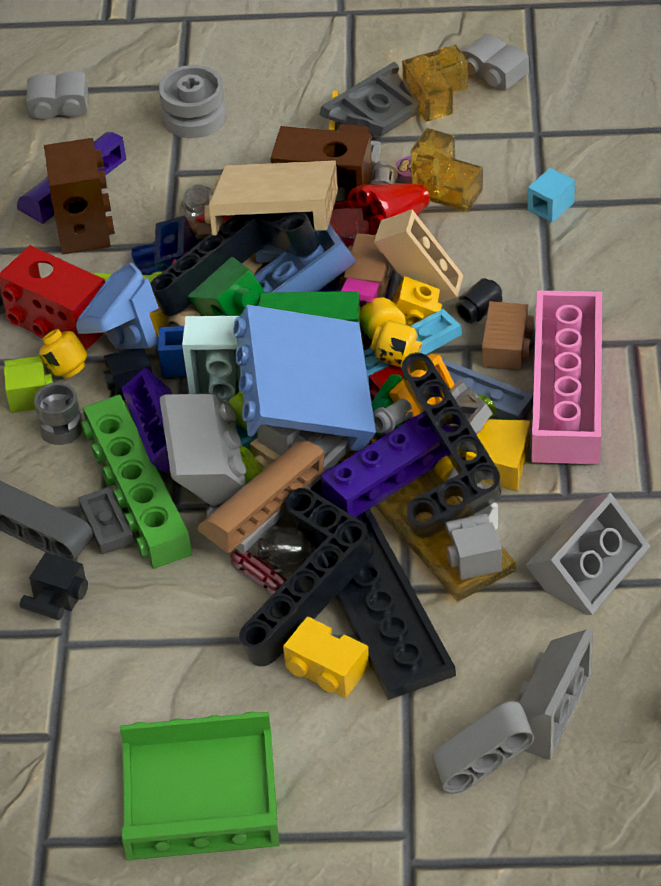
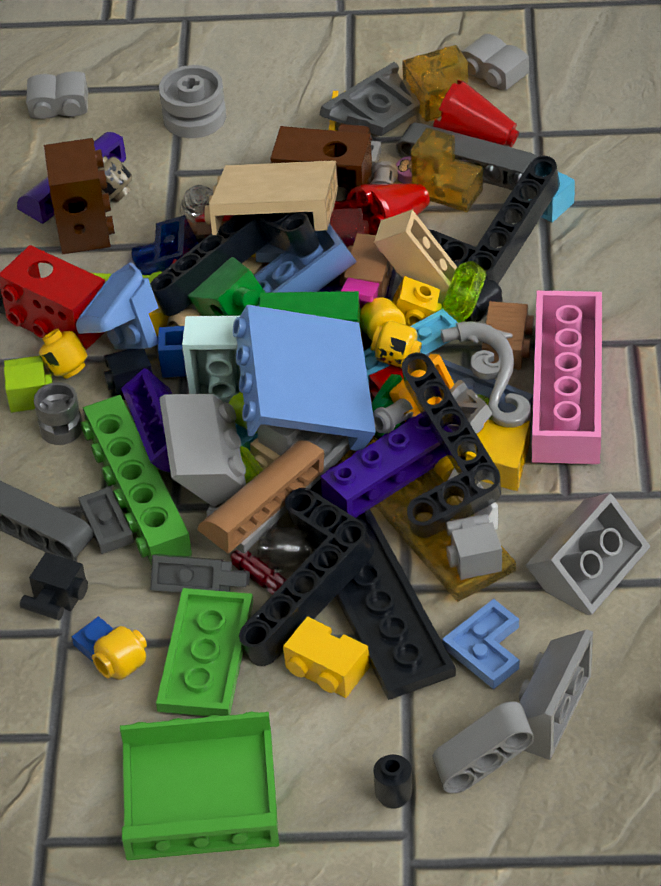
(88, 635): none -> blue plate
(116, 177): none -> dark tan head
(119, 652): none -> yellow head
(178, 572): none -> dark grey hinge
(204, 653): none -> bright green plate
(393, 781): none -> black brick
(464, 290): none -> clear neon green plate
(474, 116): none -> red cone
(478, 647): none -> medium blue plate
(484, 369): none -> light grey plant
(500, 163): none -> dark grey beam
(537, 183): none -> black beam

